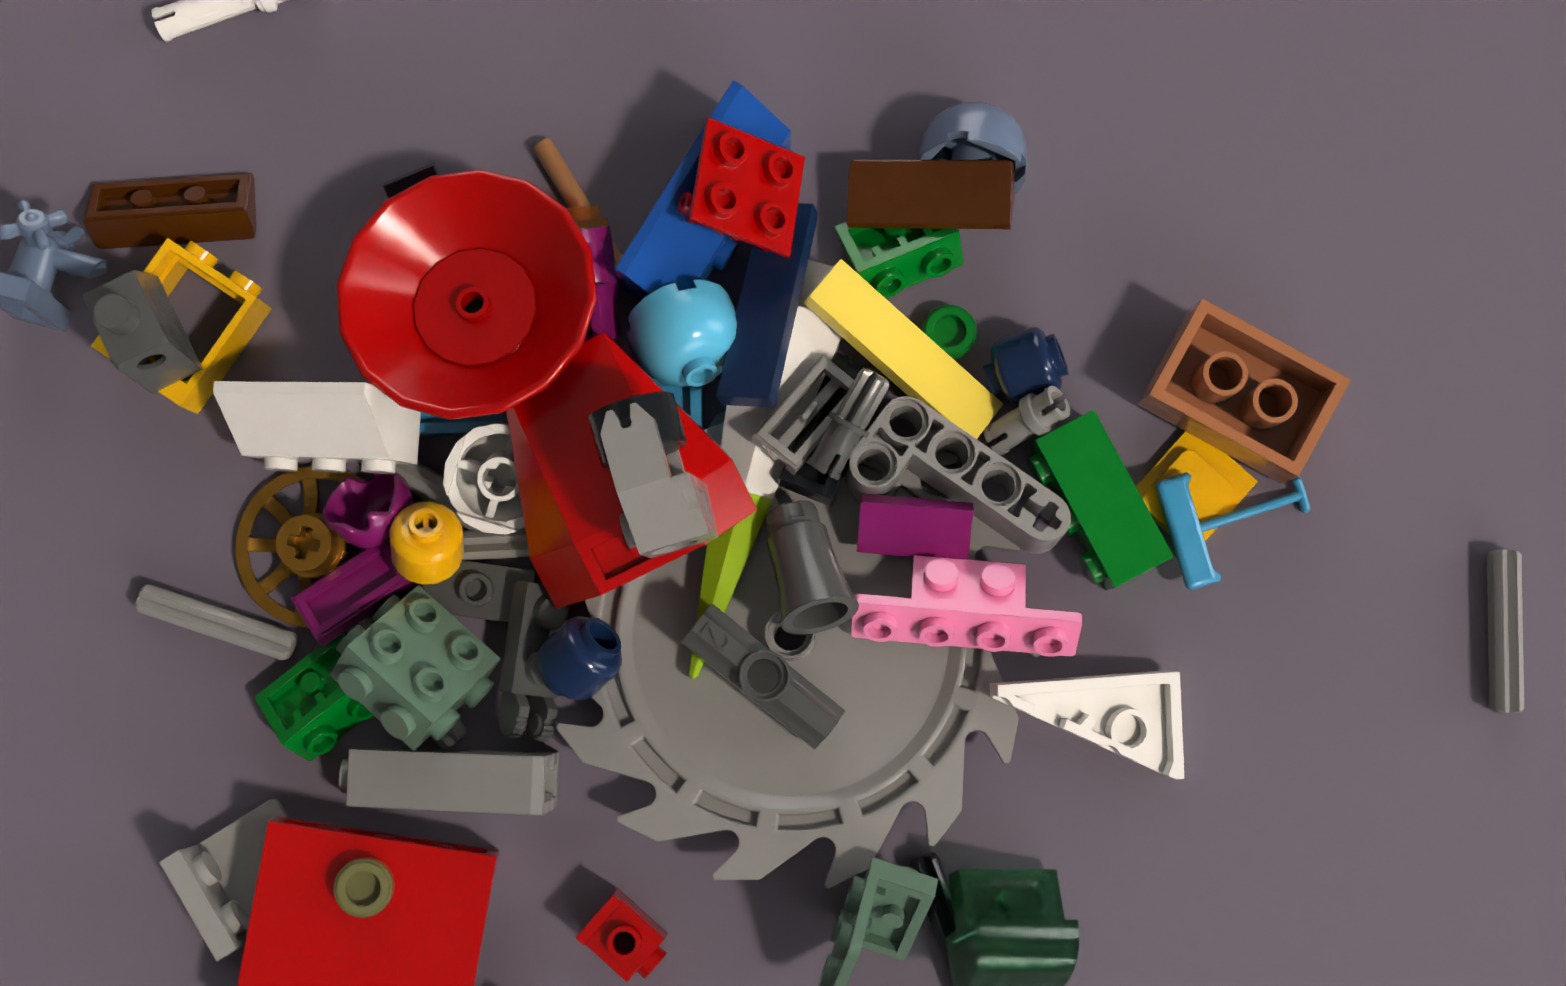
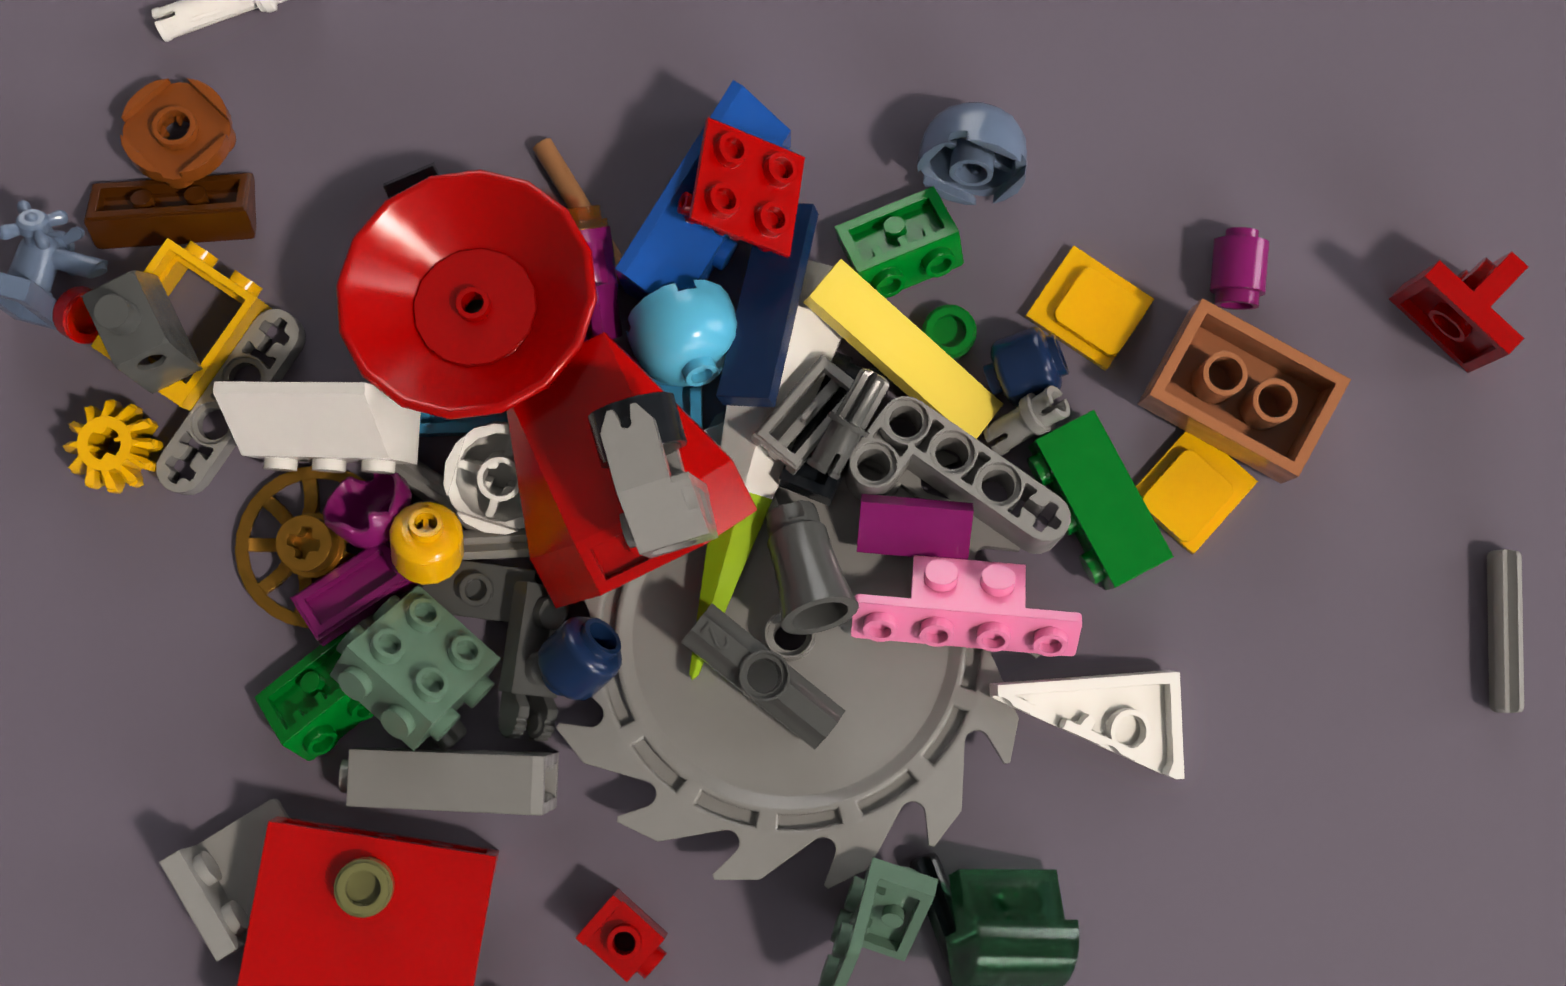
(73, 318): none -> red tile
(92, 444): none -> yellow gear
(183, 159): none -> dark orange plate
(192, 427): none -> light grey beam
(216, 622): light grey axle -> none
(931, 194): reddish brown slope -> none
(1089, 308): none -> yellow piece
(1187, 530): dark azure piece -> none
(1239, 269): none -> magenta brick
(1459, 311): none -> red bracket

